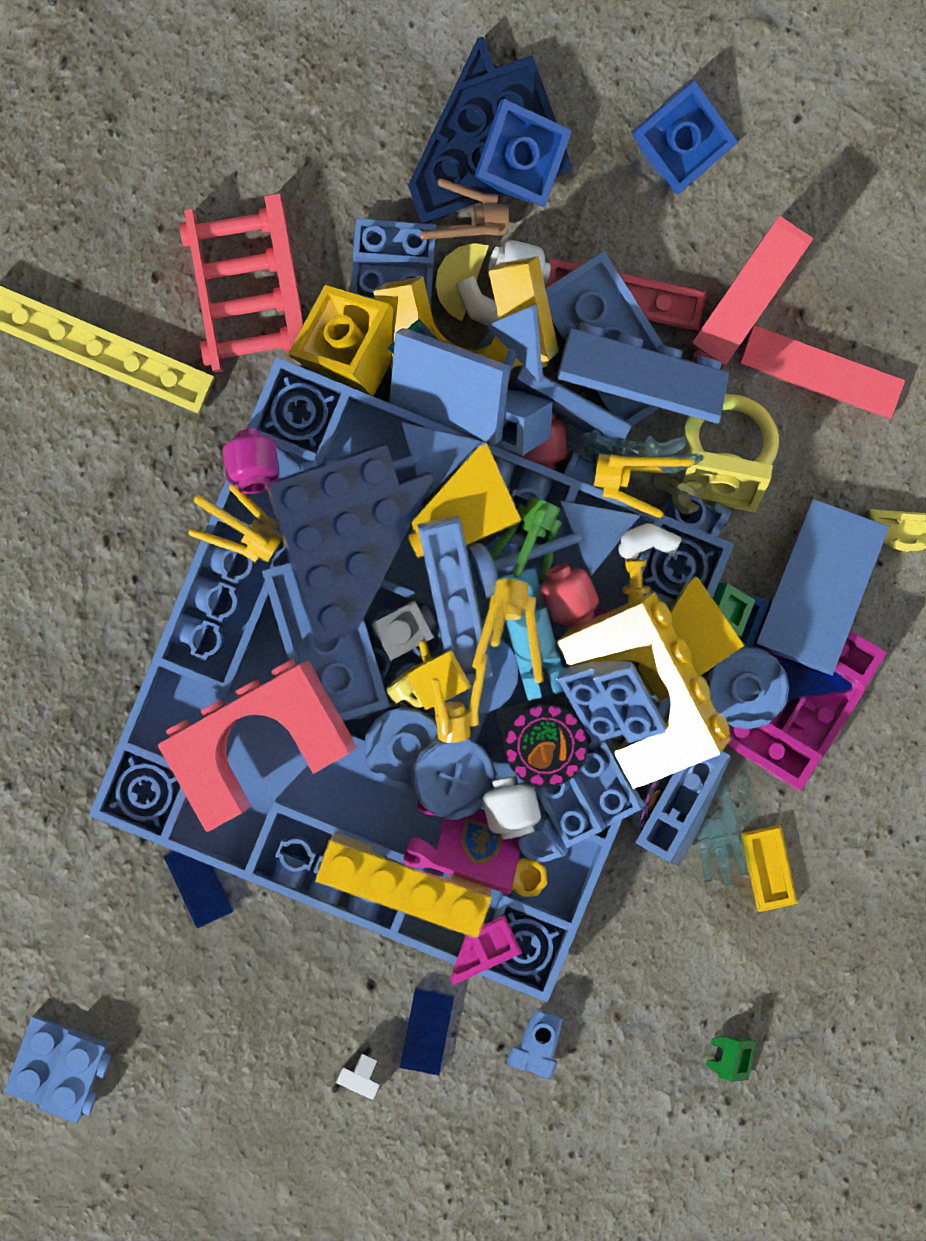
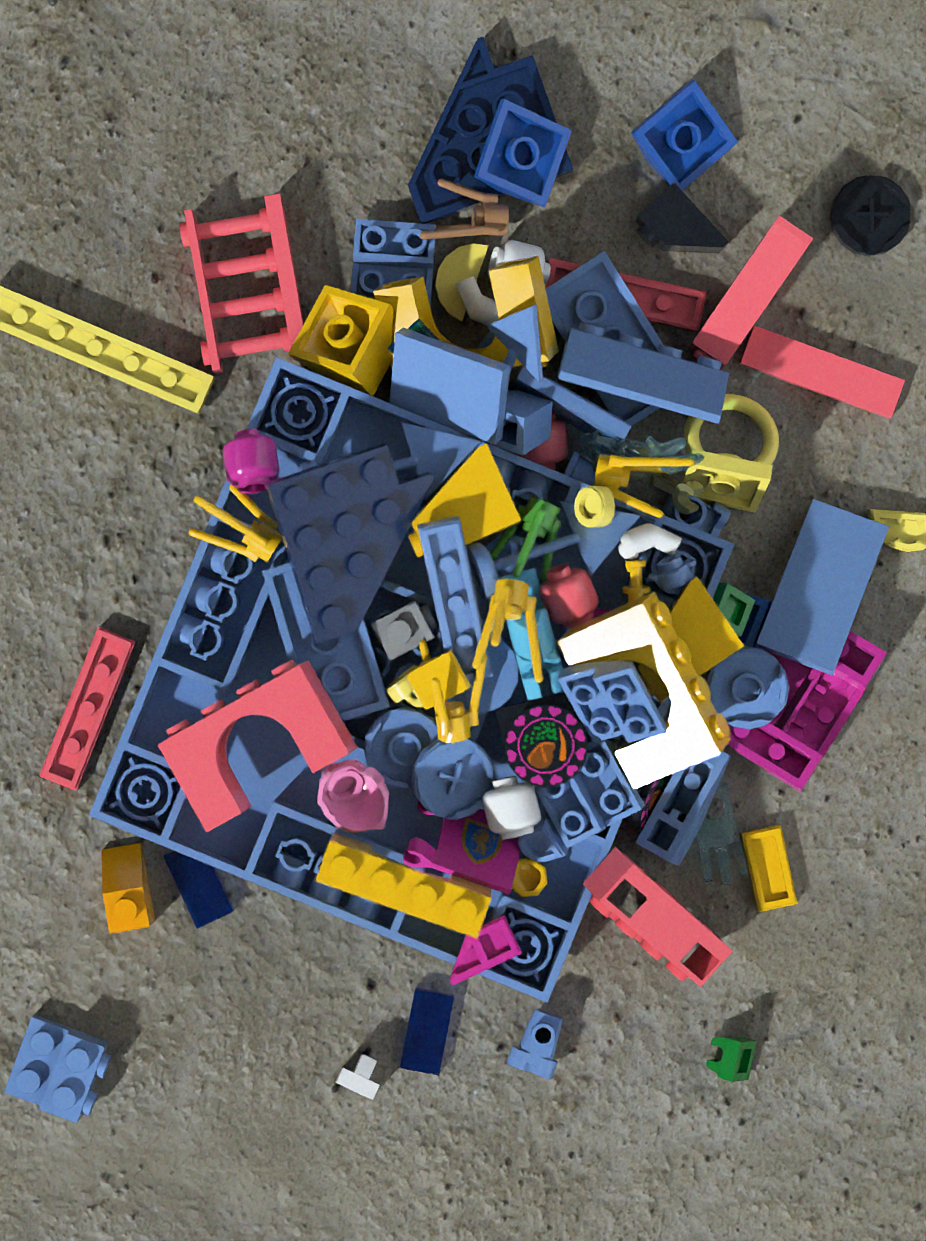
(88, 708): none -> coral tile
(126, 888): none -> light orange slope
(353, 796): none -> bright pink hair
(594, 506): none -> light yellow tile
(660, 922): none -> coral piece
(673, 572): none -> medium blue plate
(678, 225): none -> black slope
(809, 682): clear blue tile -> none
(870, 215): none -> black tile

